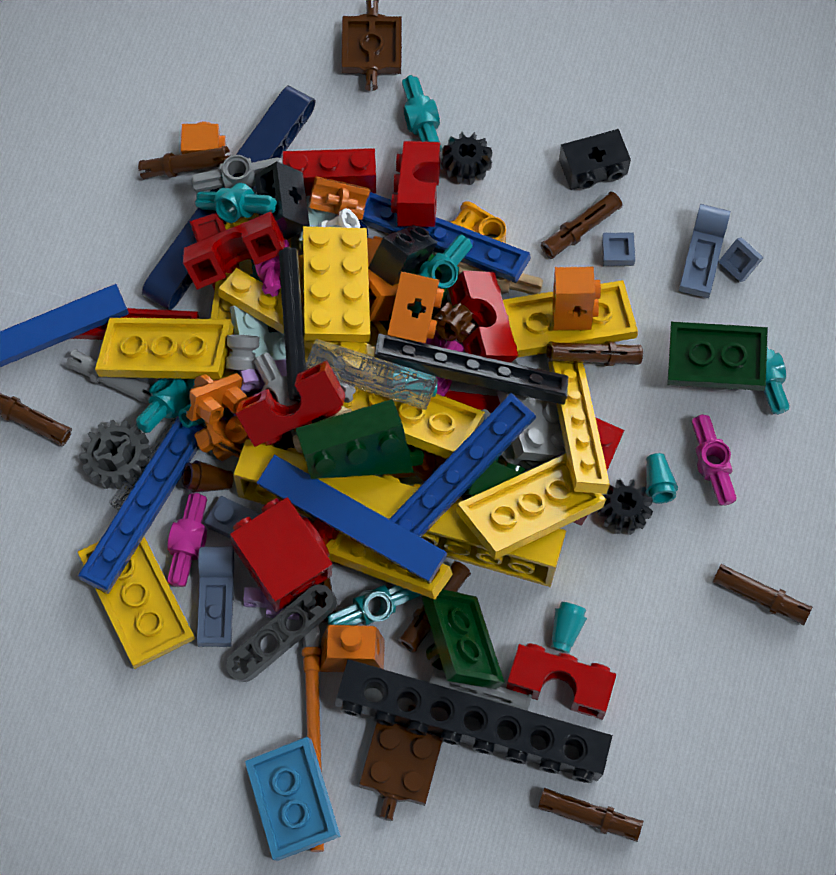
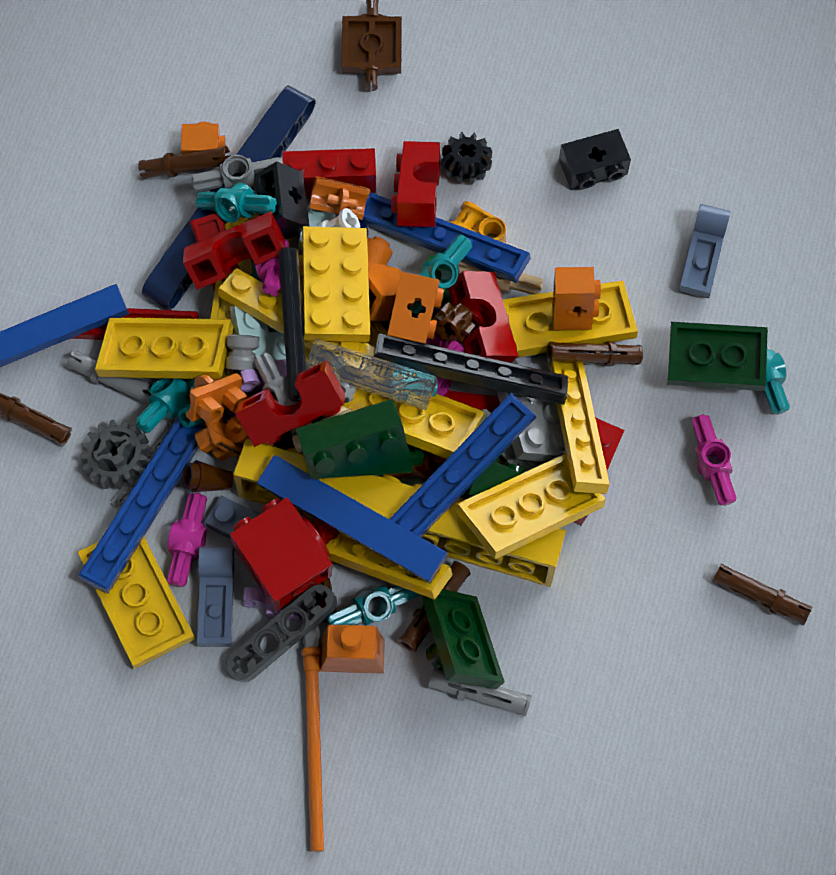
(292, 799): dark azure plate -> none
(400, 766): reddish brown plate -> none
(402, 252): black brick -> none
(420, 111): teal axle -> none
(567, 625): teal cone -> none
(572, 232): reddish brown pin -> none
(590, 684): red arch -> none
(591, 744): black brick -> none
(599, 817): reddish brown pin -> none
(618, 249): sand blue plate -> none
(637, 510): black gear -> none
(659, 479): teal cone -> none
(741, 259): sand blue plate -> none

